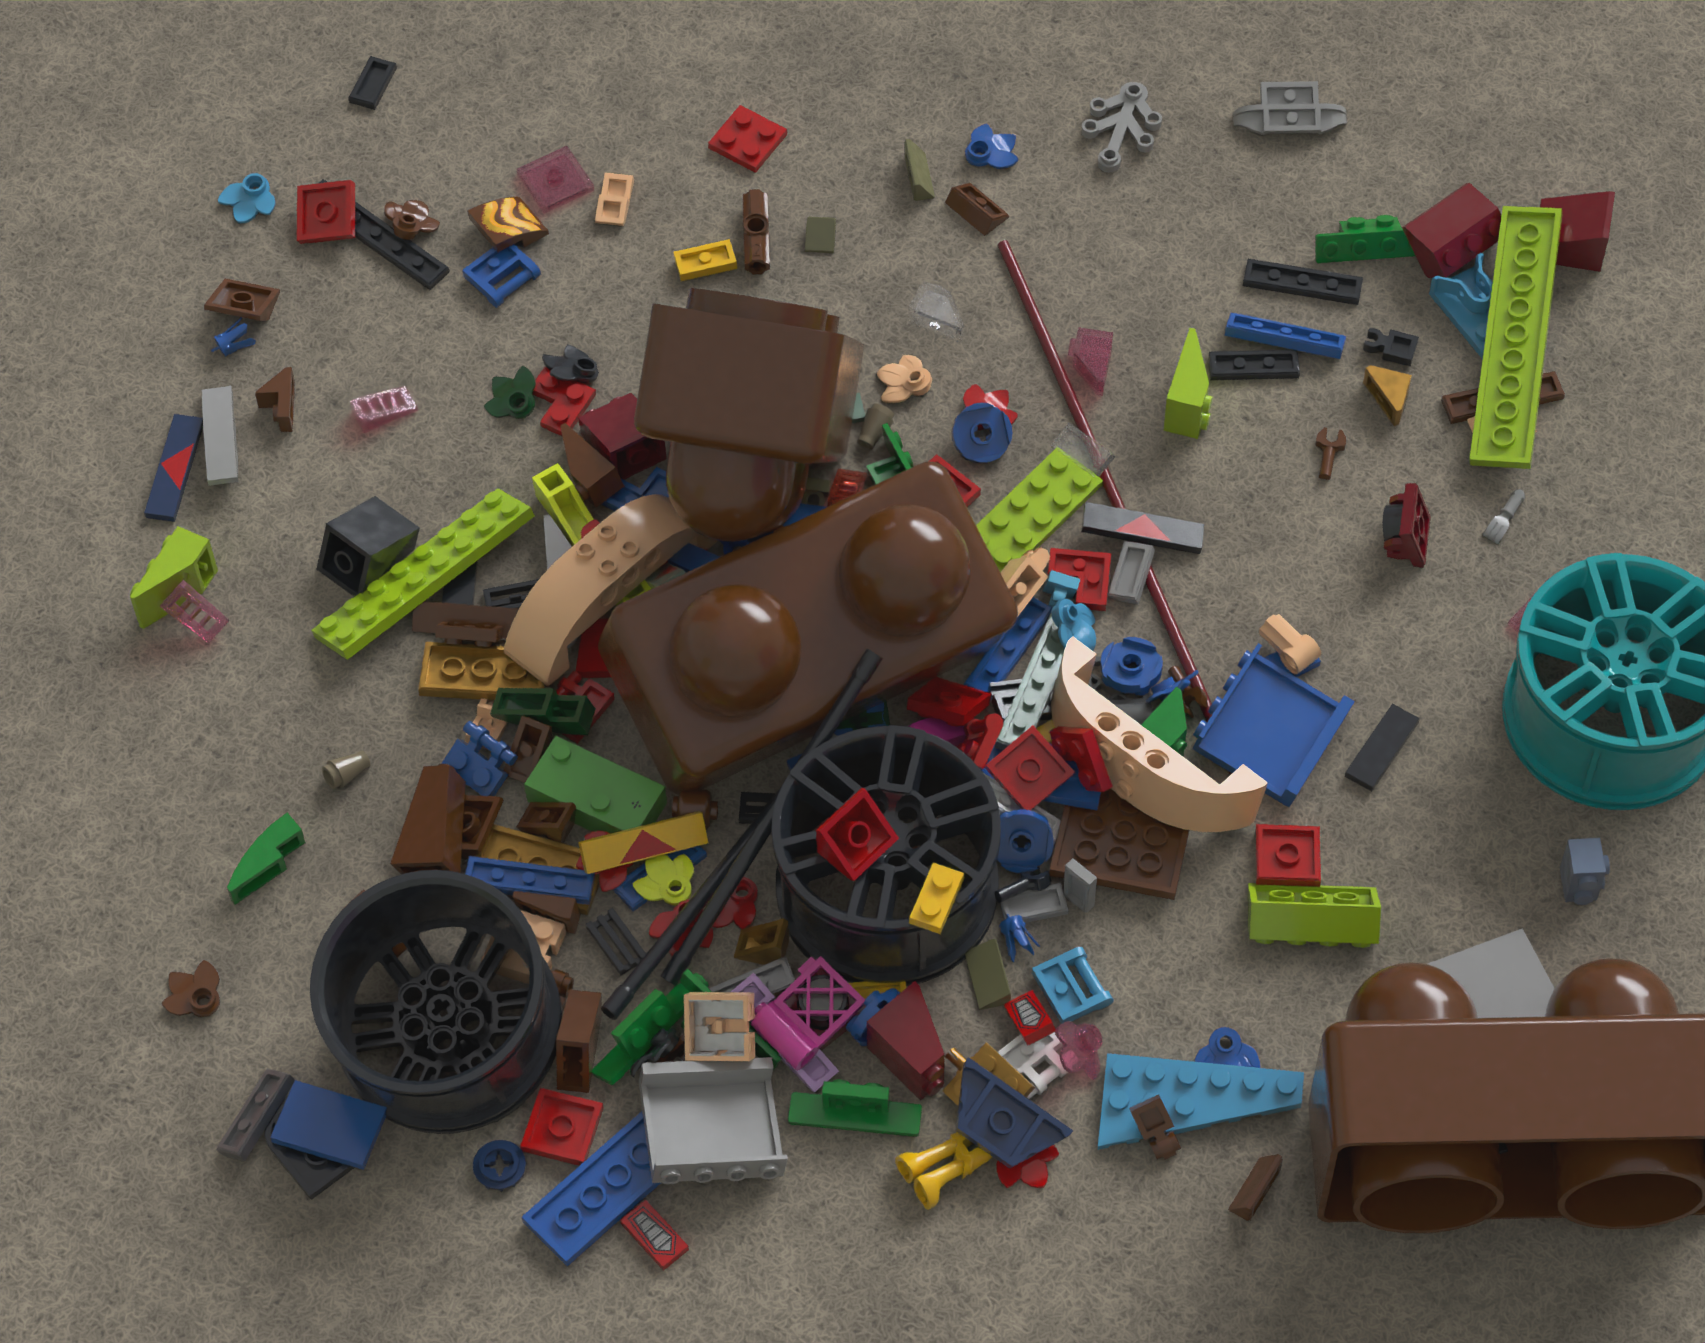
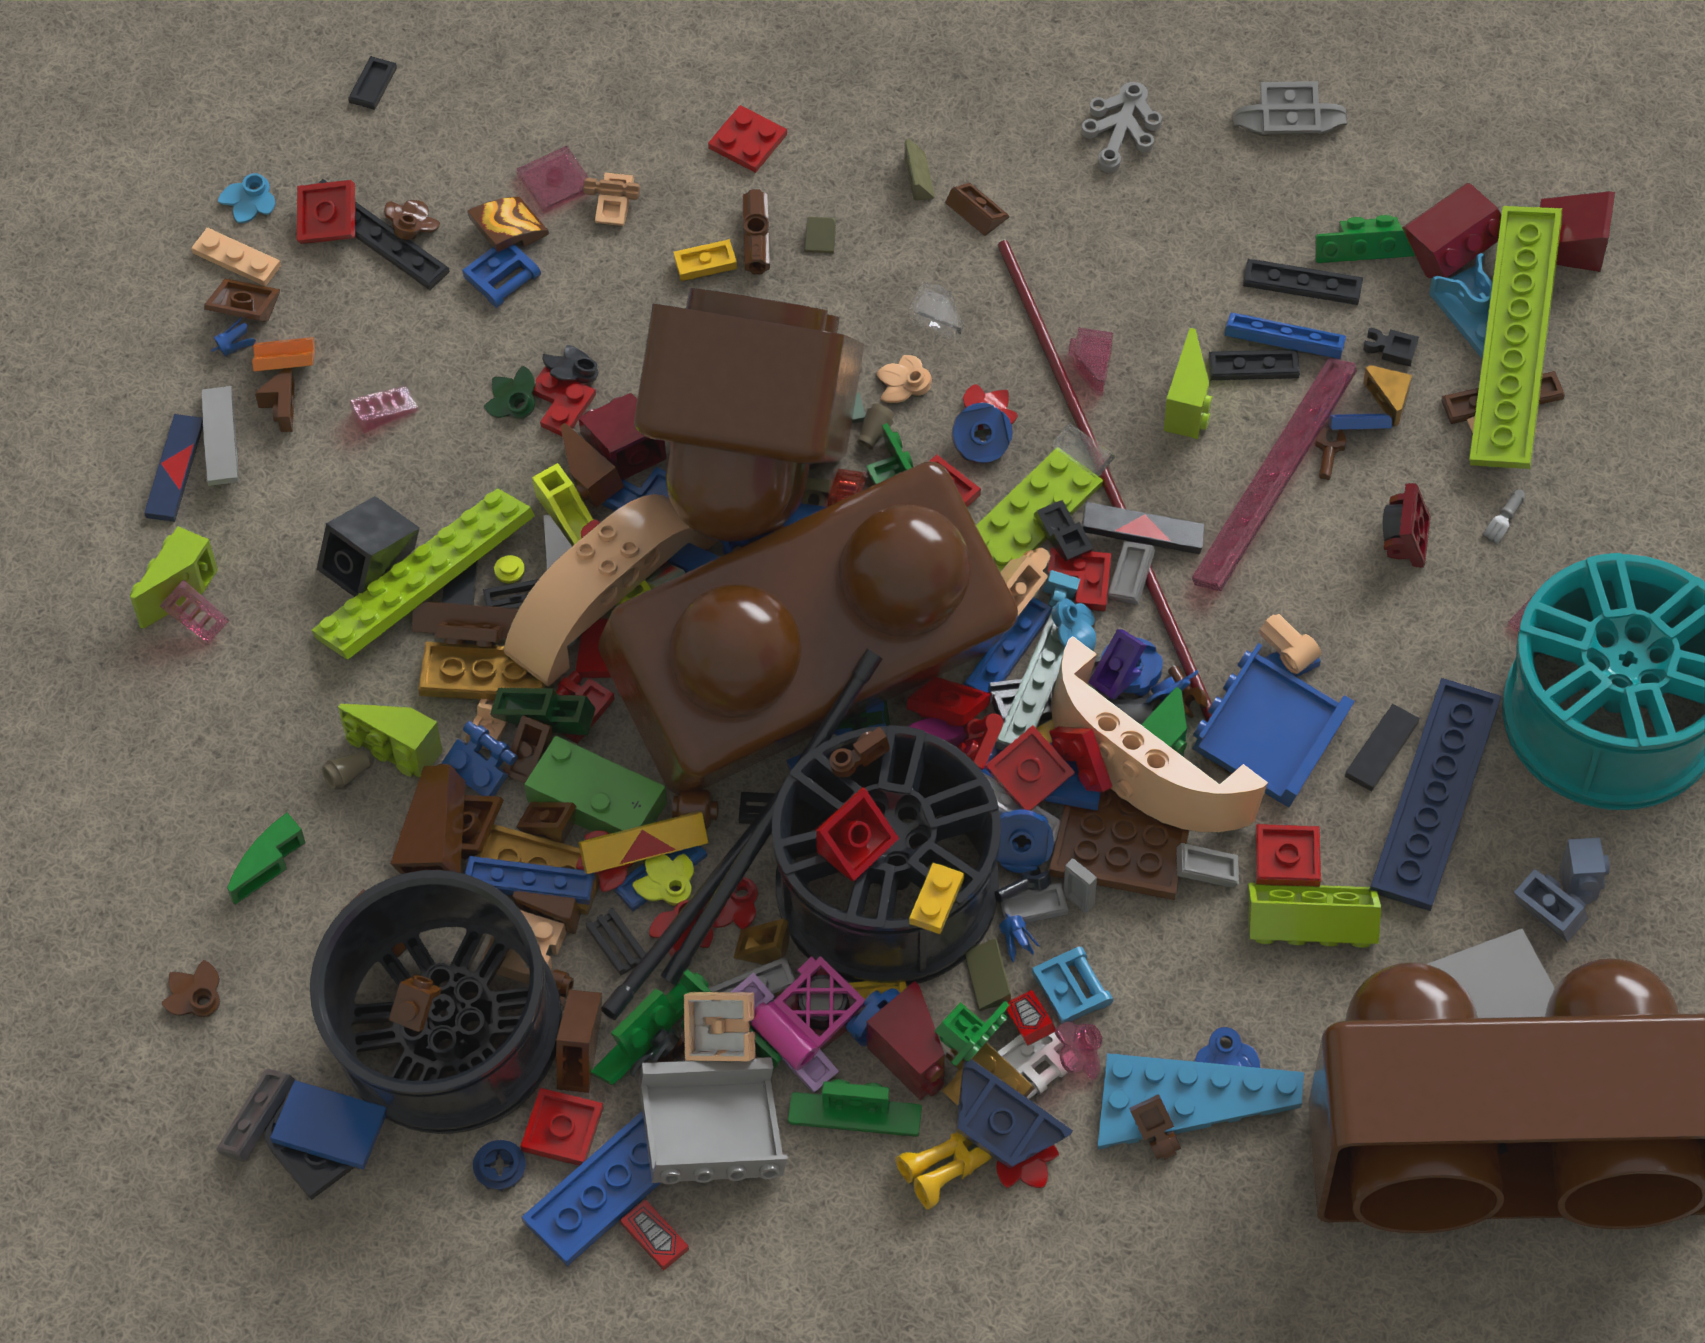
(236, 256): none -> light nougat plate
(283, 354): none -> orange slope
(393, 735): none -> lime slope
(413, 1002): none -> reddish brown bracket
(509, 569): none -> neon yellow plate
(613, 188): none -> medium nougat axle
(866, 750): none -> reddish brown plate
(967, 1032): none -> green bracket
(995, 148): blue plate -> none
(1062, 532): none -> black slope
(1118, 664): none -> dark purple slope
(1207, 865): none -> light grey tile
(1256, 1186): reddish brown slope -> none
(1274, 475): none -> clear pink plate
(1359, 421): none -> blue tile
(1435, 794): none -> dark blue plate
(1551, 905): none -> sand blue brick

